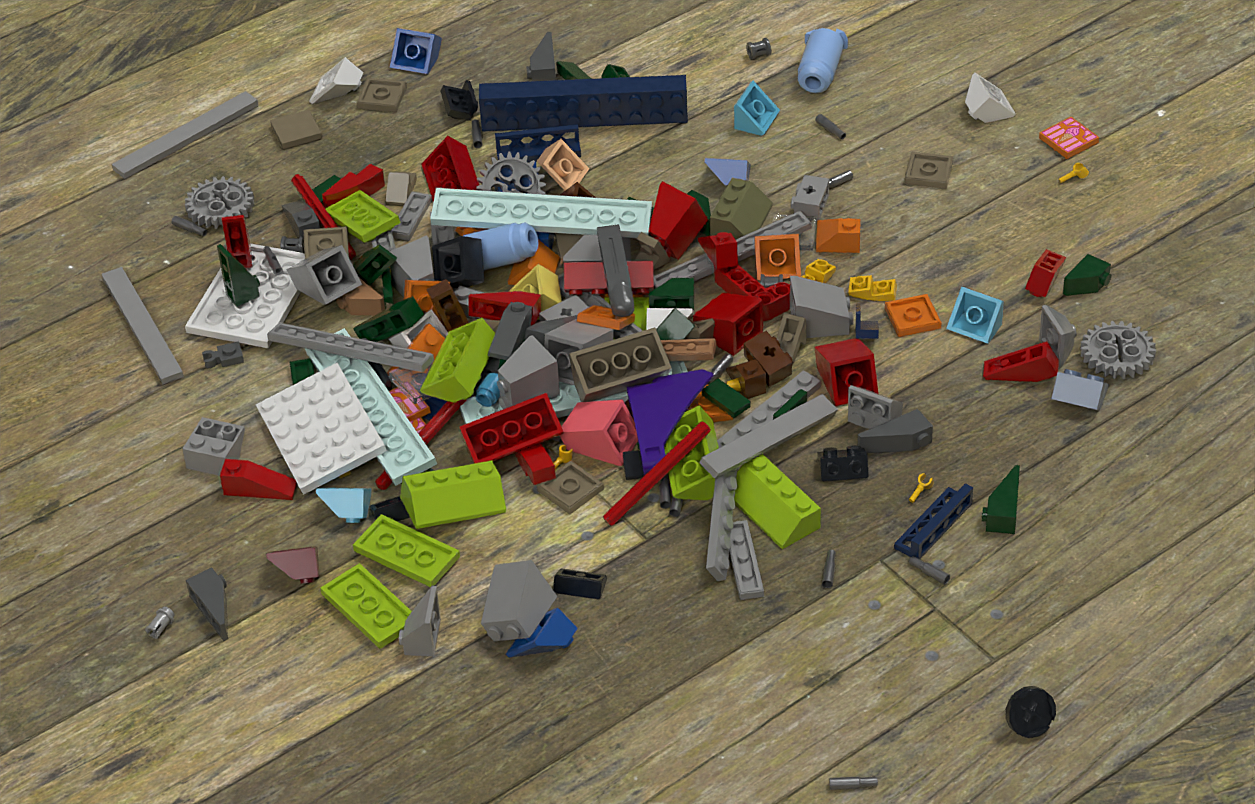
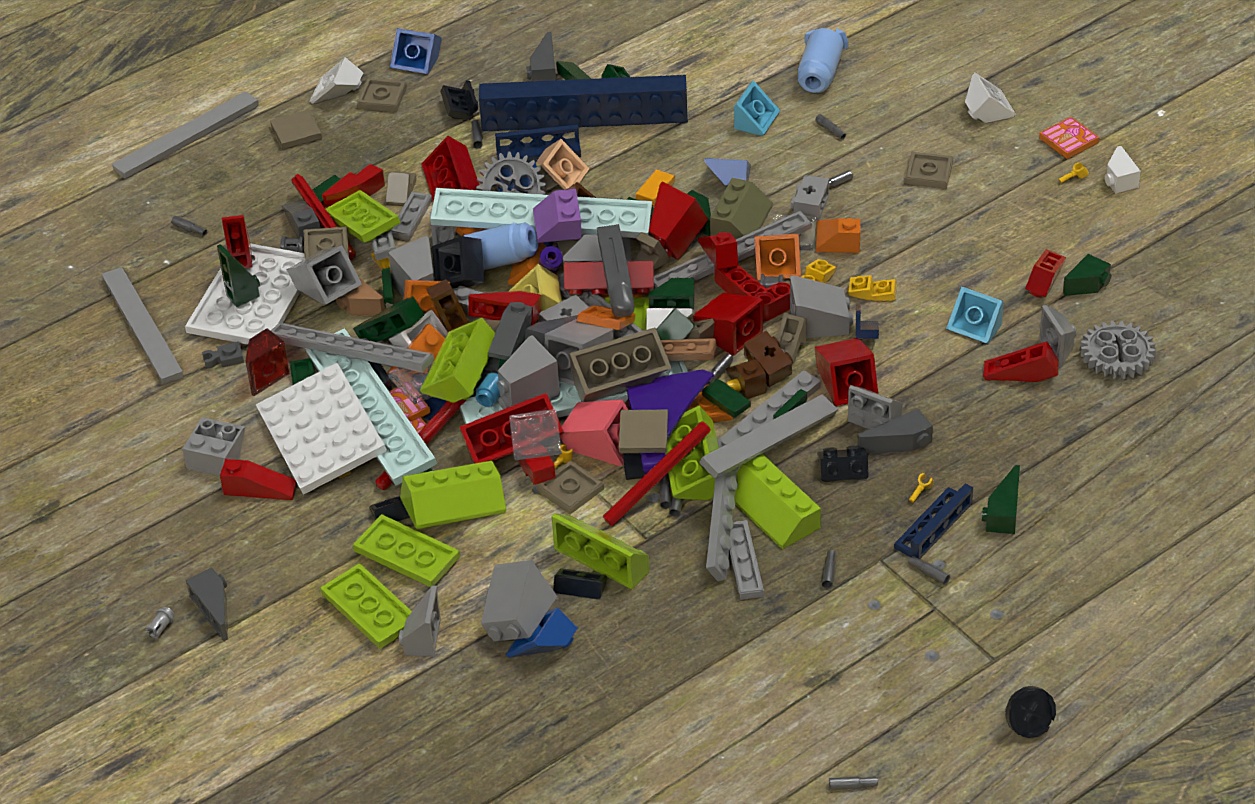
(218, 200): light grey gear -> none
(265, 361): none -> clear red slope
(272, 260): flat silver pin -> none
(297, 563): slope -> none
(347, 502): medium azure slope -> none
(373, 263): dark green slope -> none
(535, 434): none -> clear tile
(554, 253): none -> dark purple brick
(558, 217): none -> medium lavender slope
(599, 550): none -> lime slope
(643, 431): none -> dark tan tile
(650, 188): none -> light orange tile
(758, 48): dark grey bush -> none
(913, 315): orange tile -> none
(1078, 390): sand blue slope -> none
(1122, 172): none -> white slope

